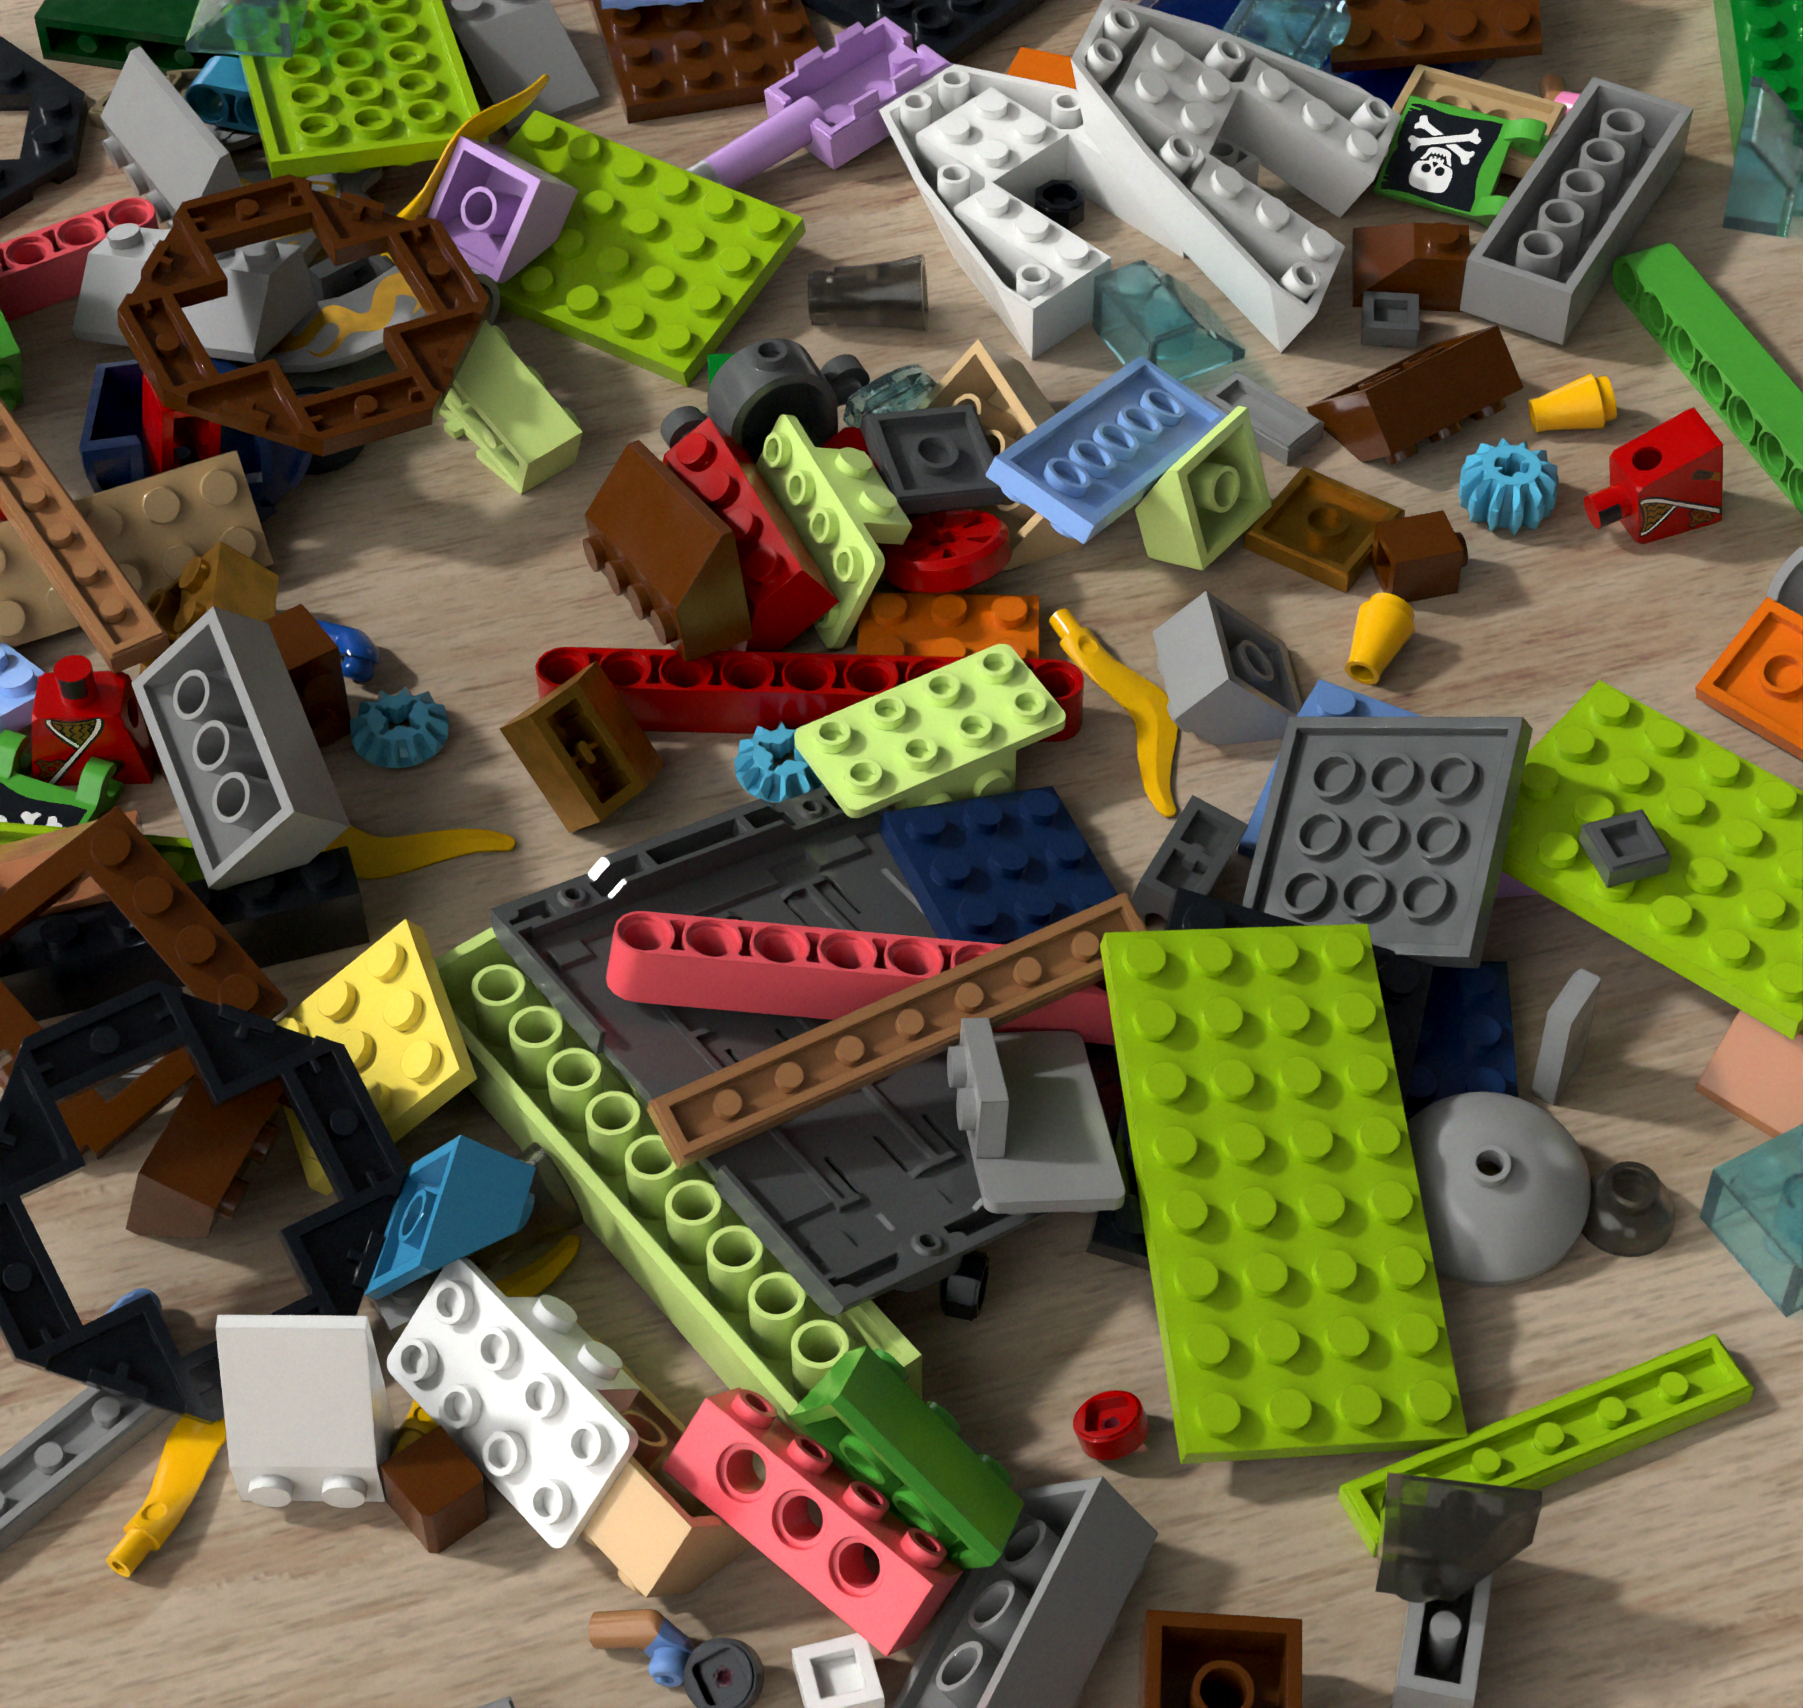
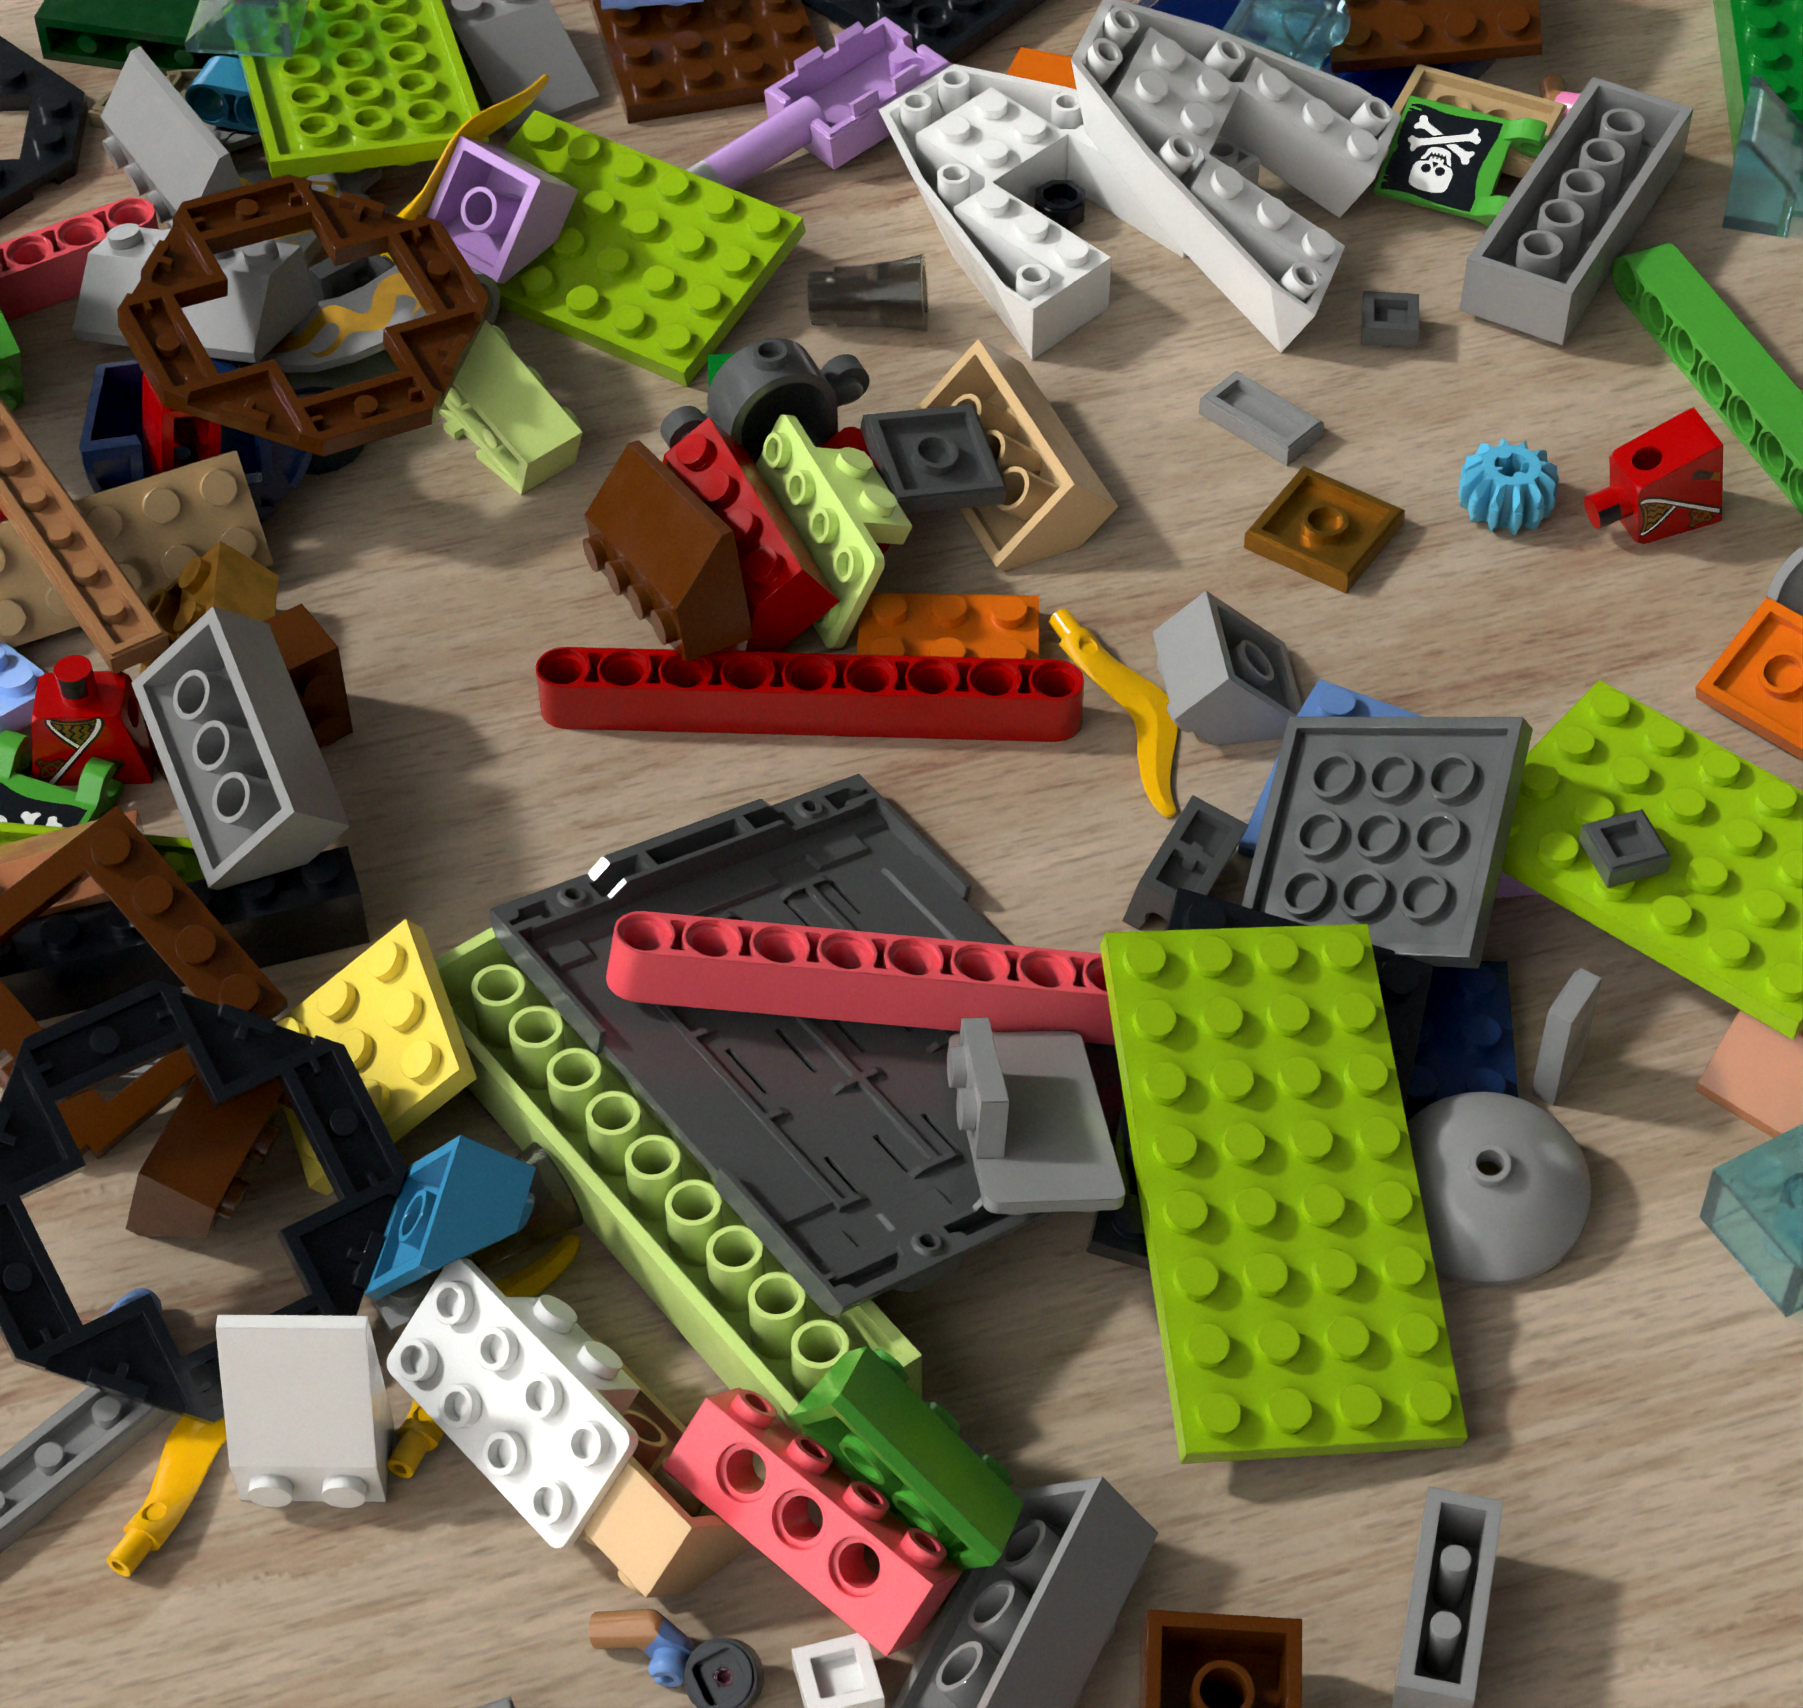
(356, 648): blue arm -> none
(387, 857): yellow piece -> none
(402, 745): medium azure gear -> none
(435, 1490): reddish brown piece -> none
(583, 749): pearl gold slope -> none
(756, 767): medium azure gear -> none
(886, 1035): medium nougat tile -> none
(891, 392): clear light blue tile -> none
(933, 736): yellowish green bracket -> none
(948, 552): red wheel -> none
(965, 1290): black tile -> none
(995, 864): dark blue plate -> none
(1104, 449): light blue plate -> none
(1111, 1425): red tile -> none
(1161, 319): clear light blue slope -> none
(1206, 496): yellowish green slope -> none
(1379, 634): yellow cone -> none
(1412, 260): reddish brown slope -> none
(1418, 556): reddish brown brick -> none
(1421, 397): reddish brown slope -> none
(1449, 1534): clear smoke slope -> none
(1571, 1429): lime tile -> none
(1577, 405): yellow cone -> none
(1629, 1211): clear smoke piece -> none

